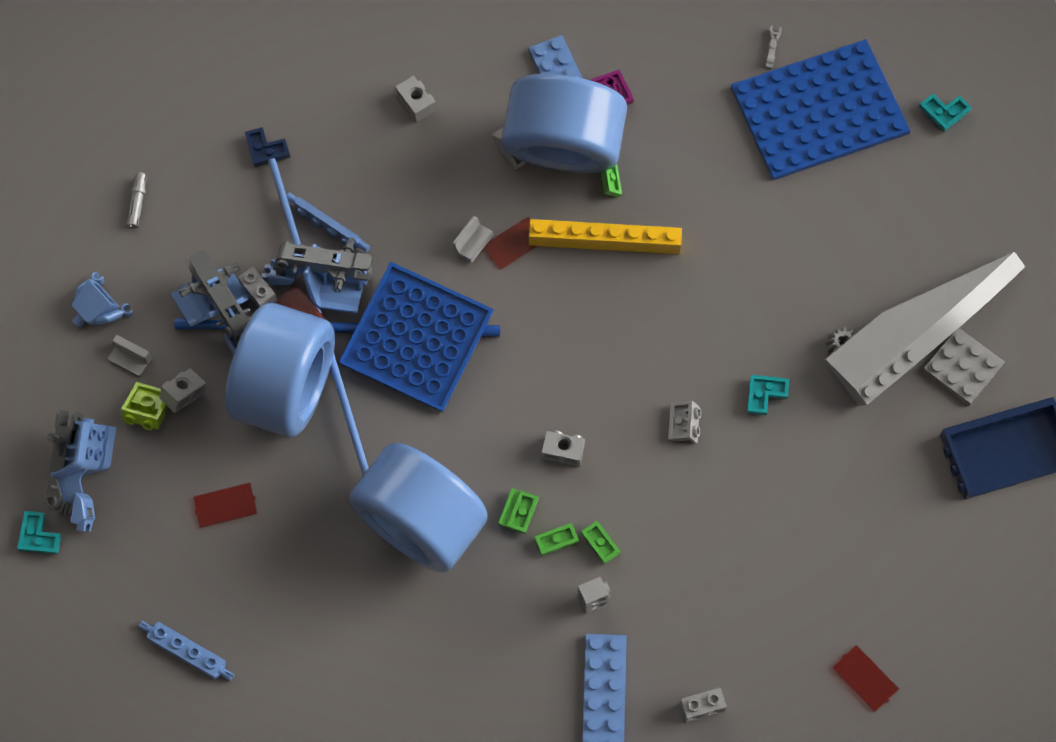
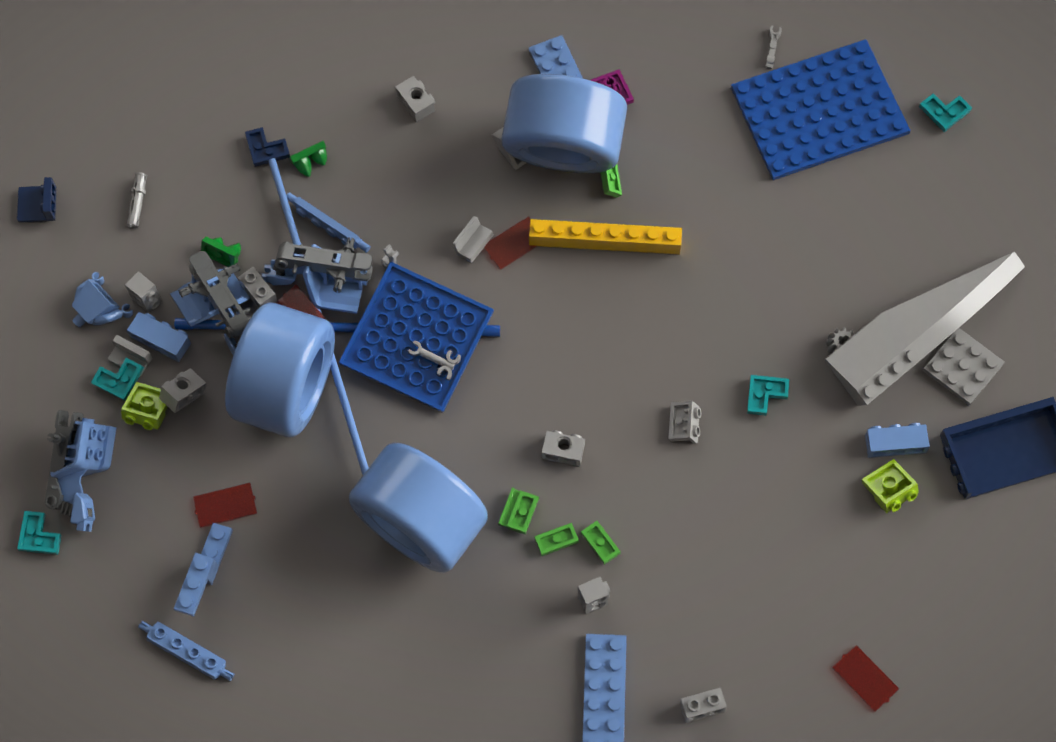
(37, 202): none -> dark blue bracket
(120, 383): none -> teal plate
(143, 292): none -> light grey brick
(159, 336): none -> medium blue brick
(203, 569): none -> medium blue bracket
(220, 253): none -> green tile
(302, 161): none -> green tile
(390, 256): none -> light grey bar
(447, 365): none -> light grey bar
(891, 486): none -> lime plate
(897, 440): none -> medium blue brick

